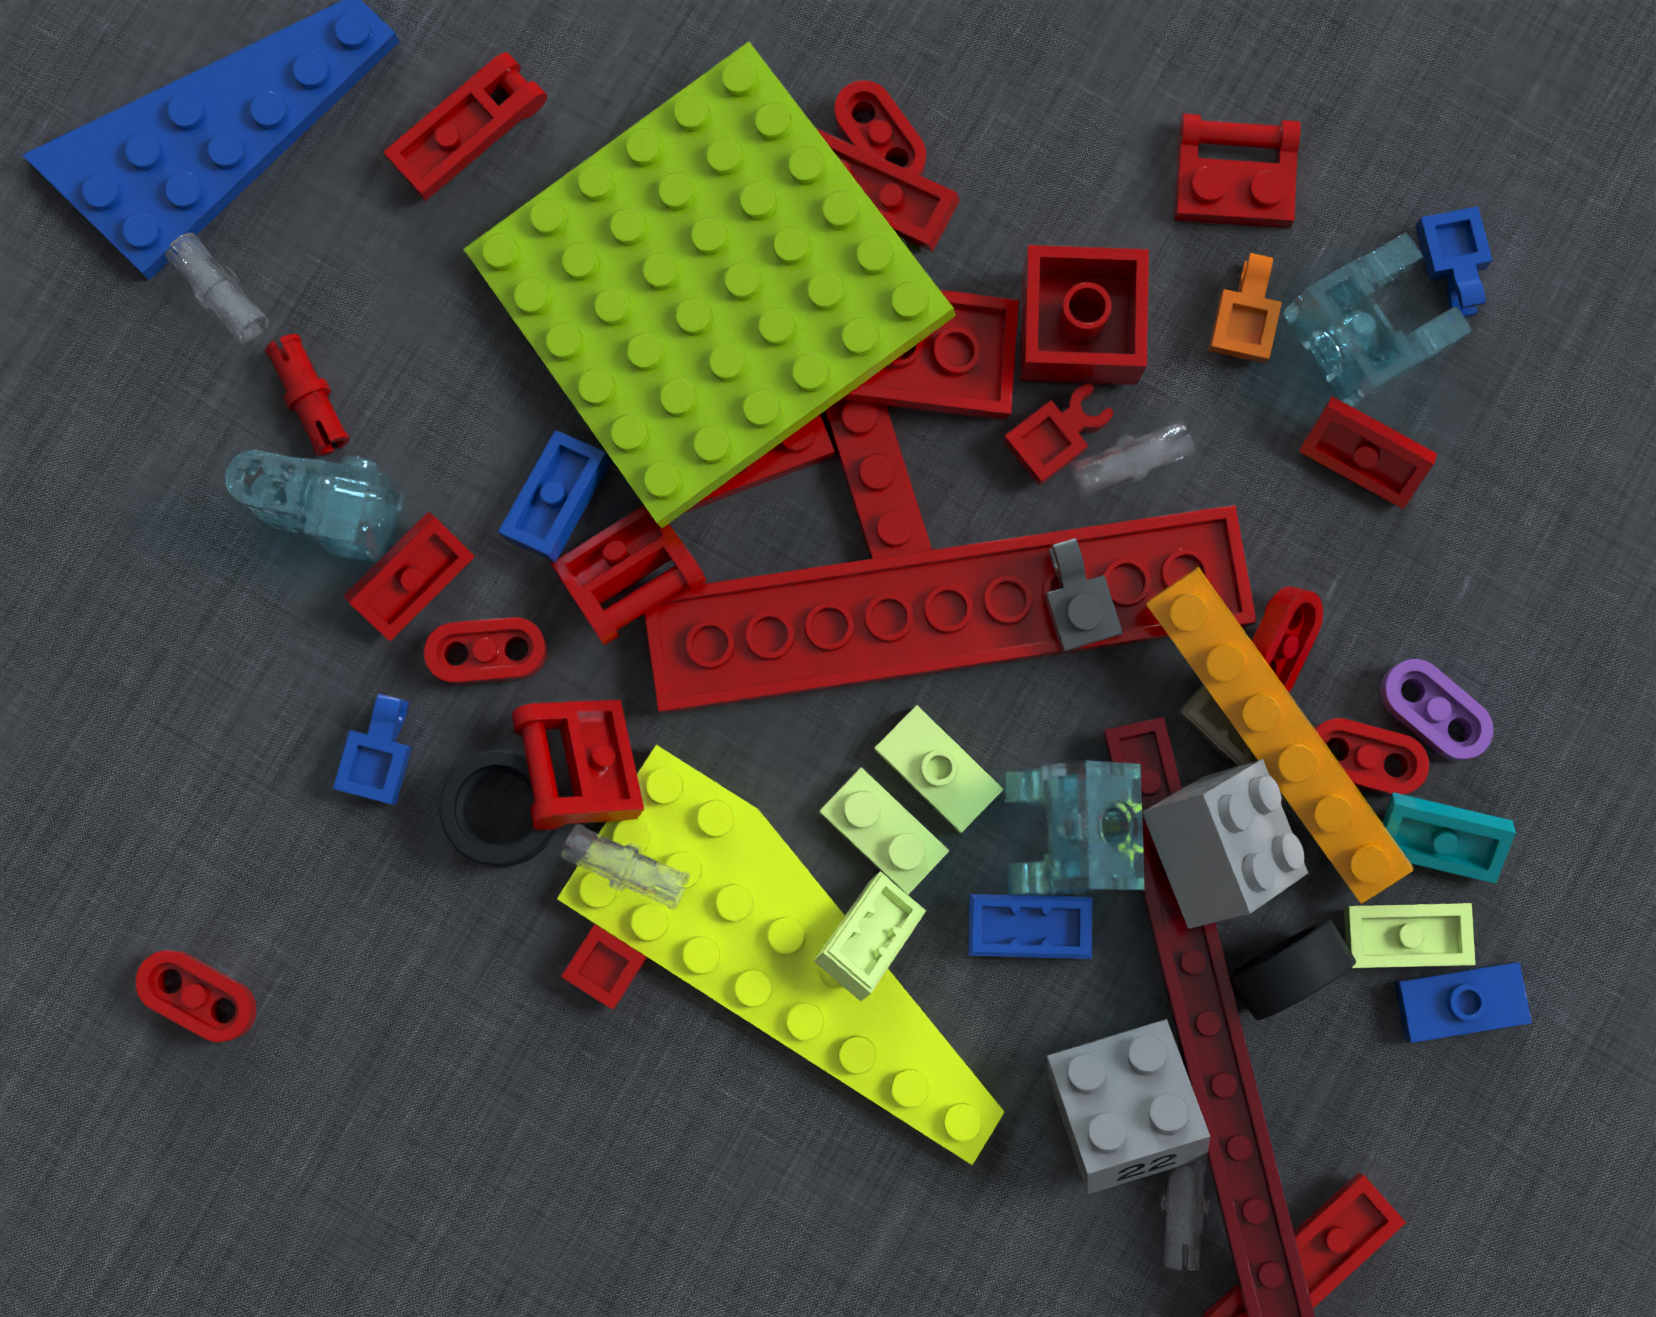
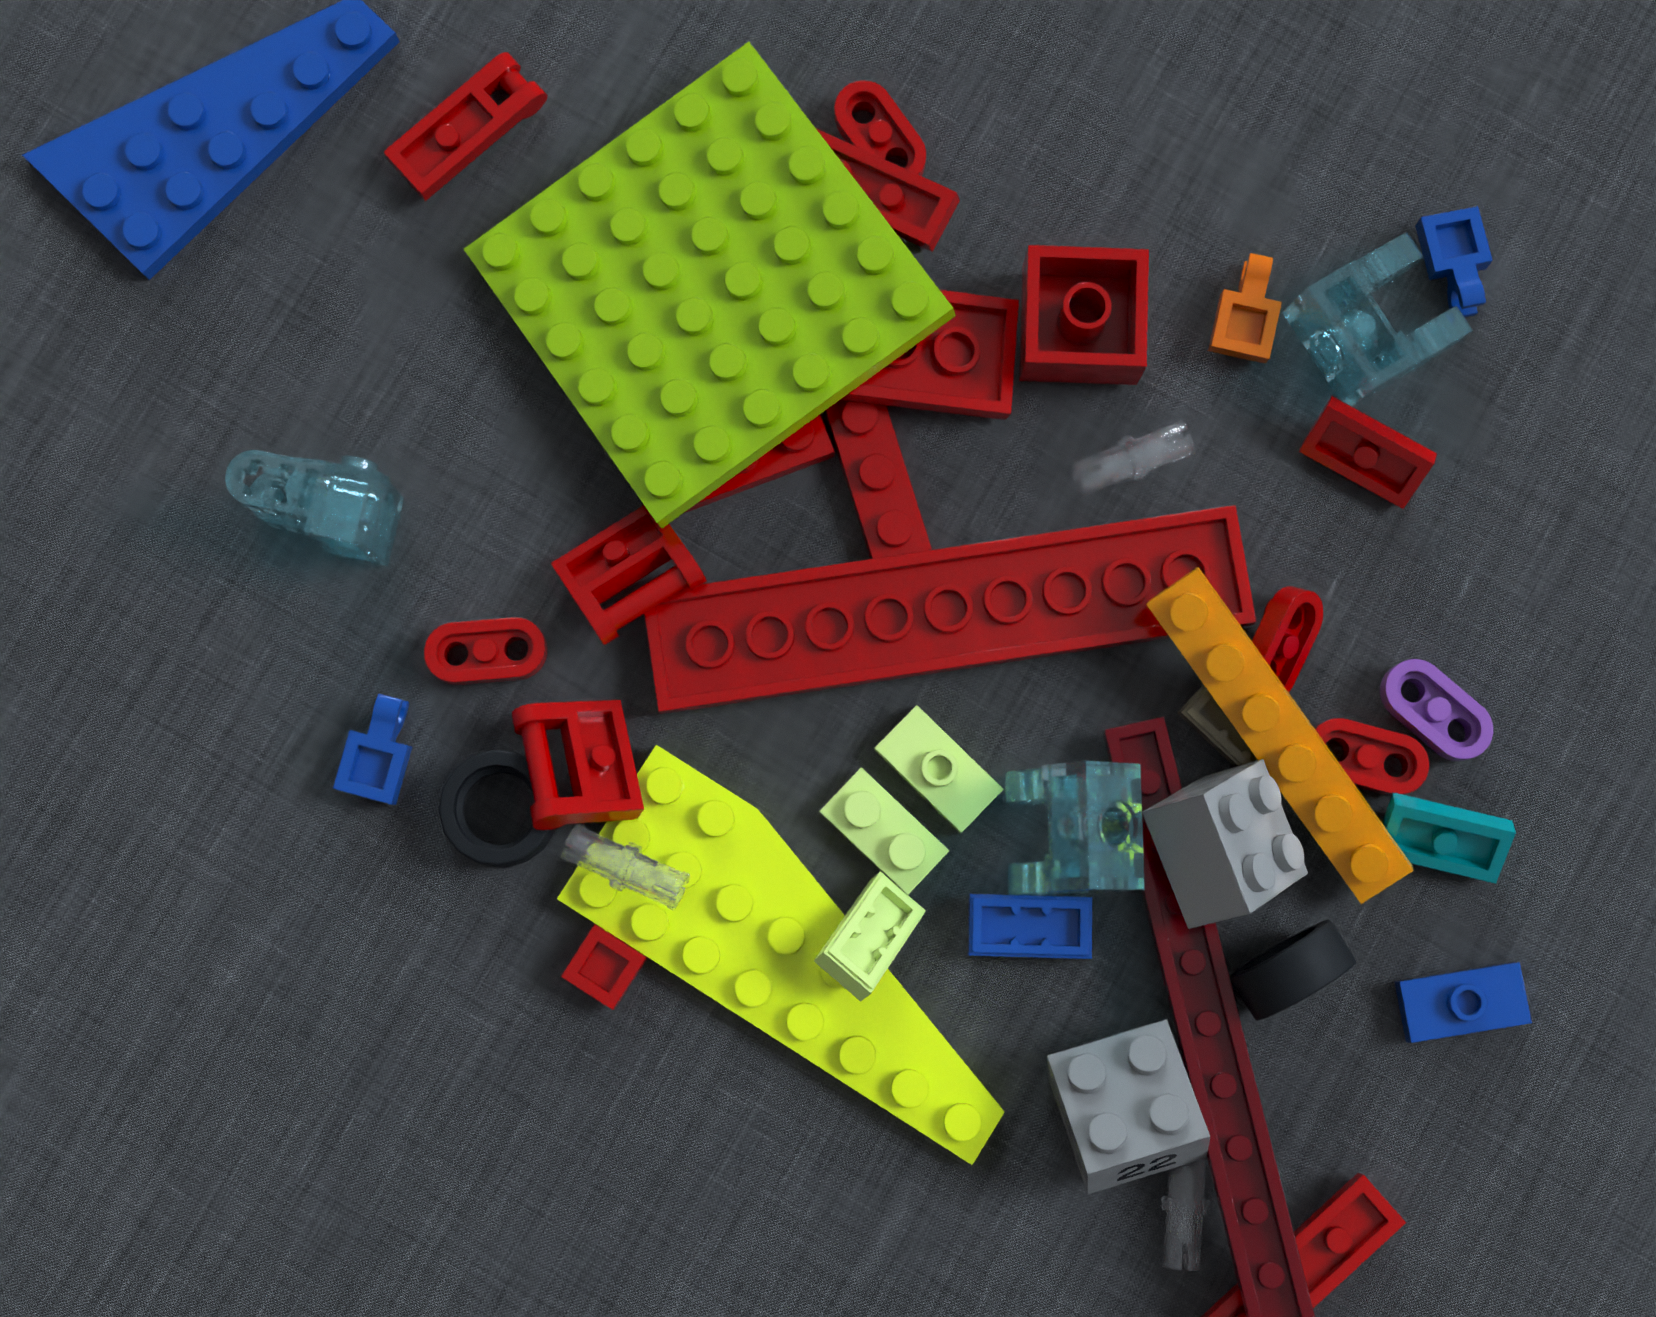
(198, 998): red plate -> none
(216, 288): clear pin -> none
(307, 394): red pin -> none
(408, 576): red plate -> none
(555, 496): blue plate -> none
(1052, 438): red plate -> none
(1081, 607): dark grey plate -> none
(1236, 189): red plate -> none
(1410, 935): yellowish green plate -> none

